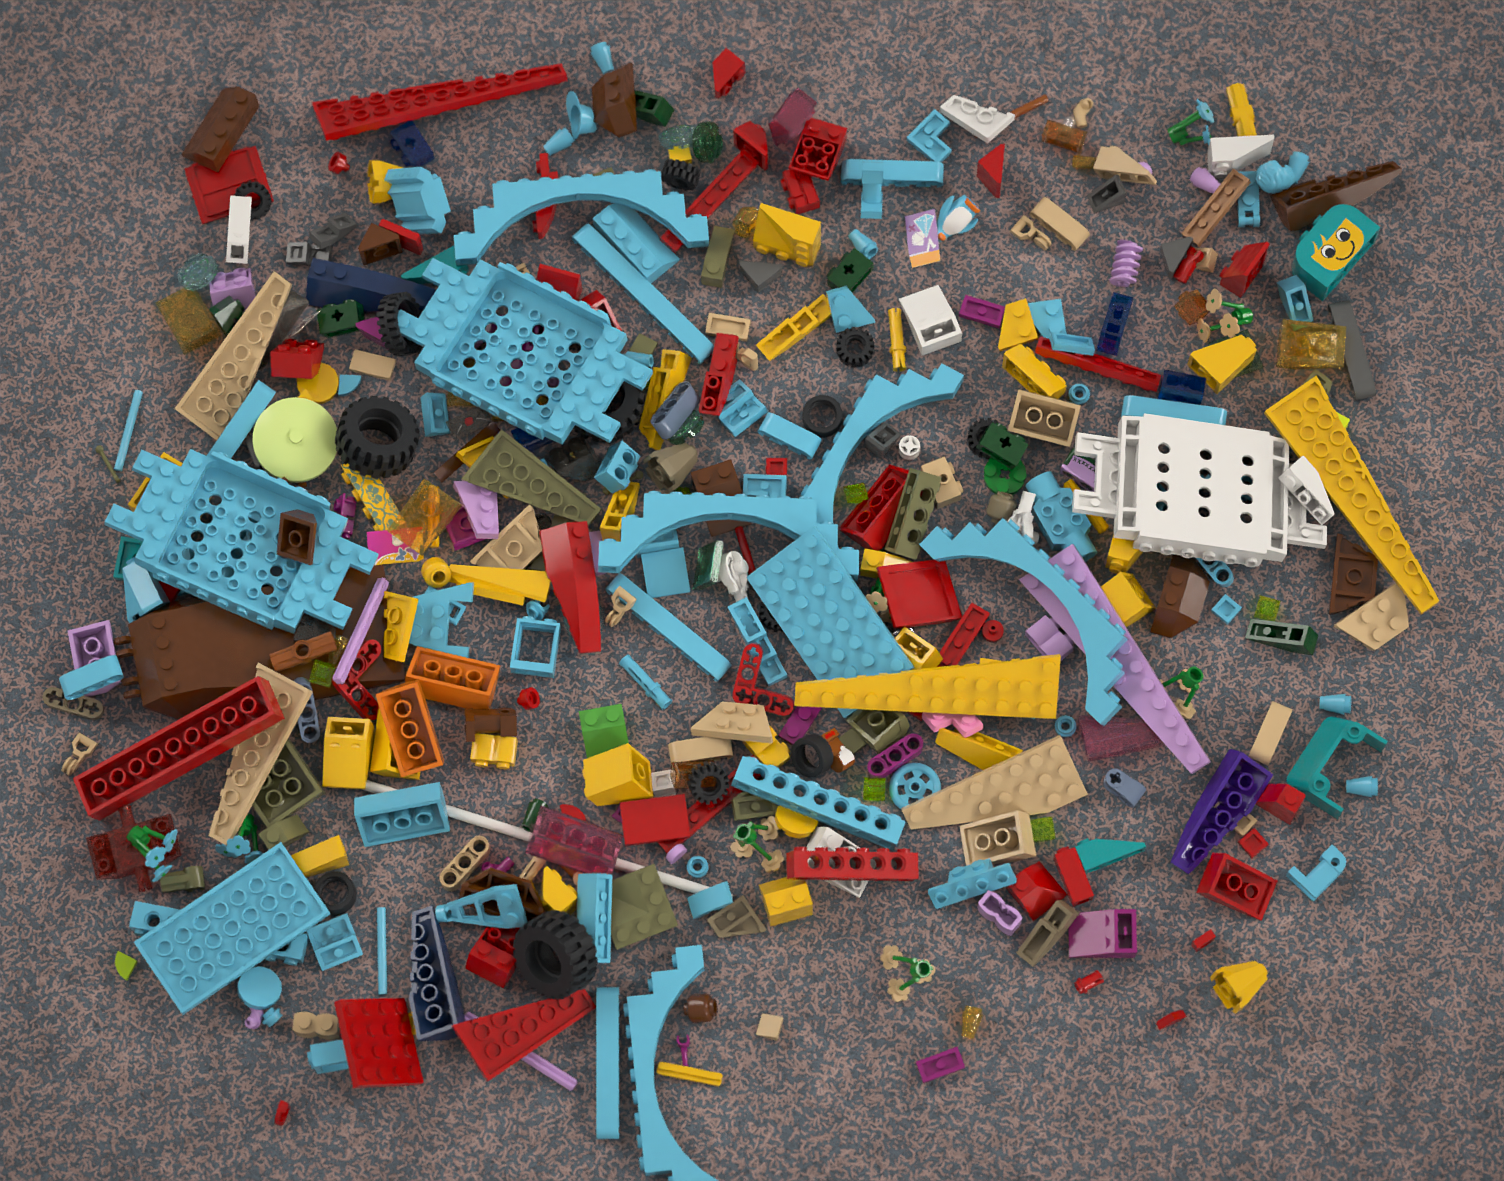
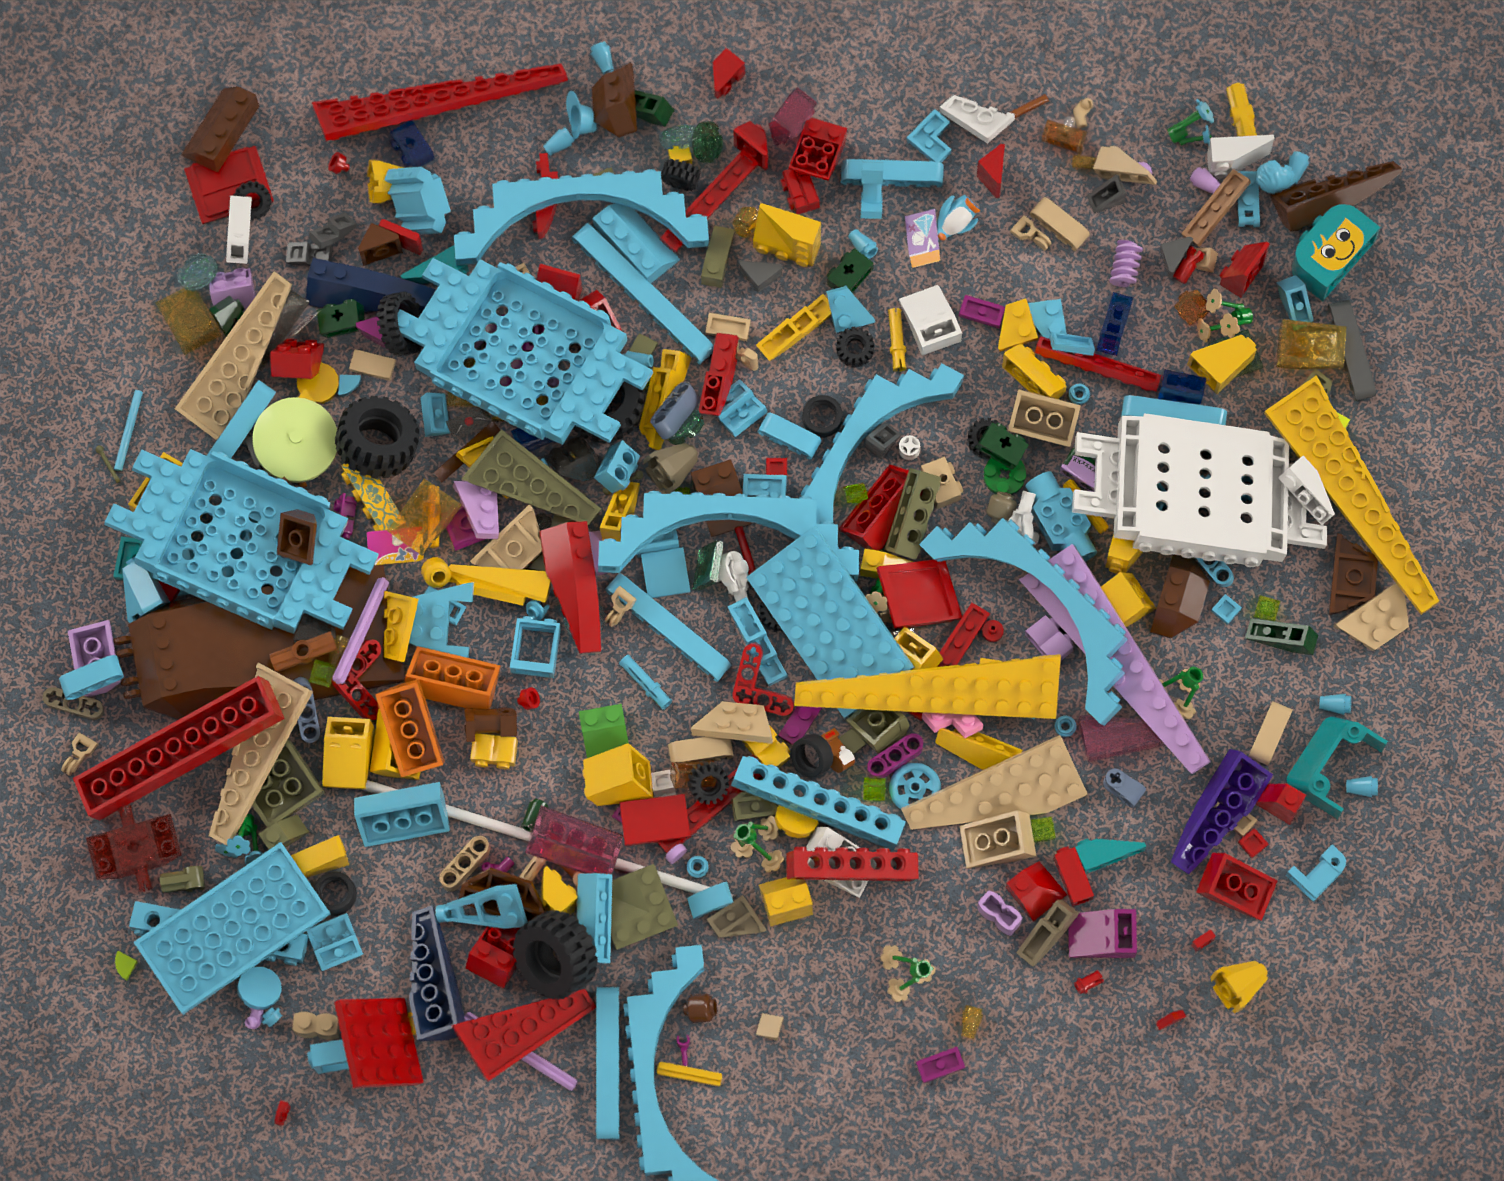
(139, 839): plant -> none
(381, 944): medium azure bar -> none
(572, 811): red tile -> none
(971, 881): medium azure bracket -> none

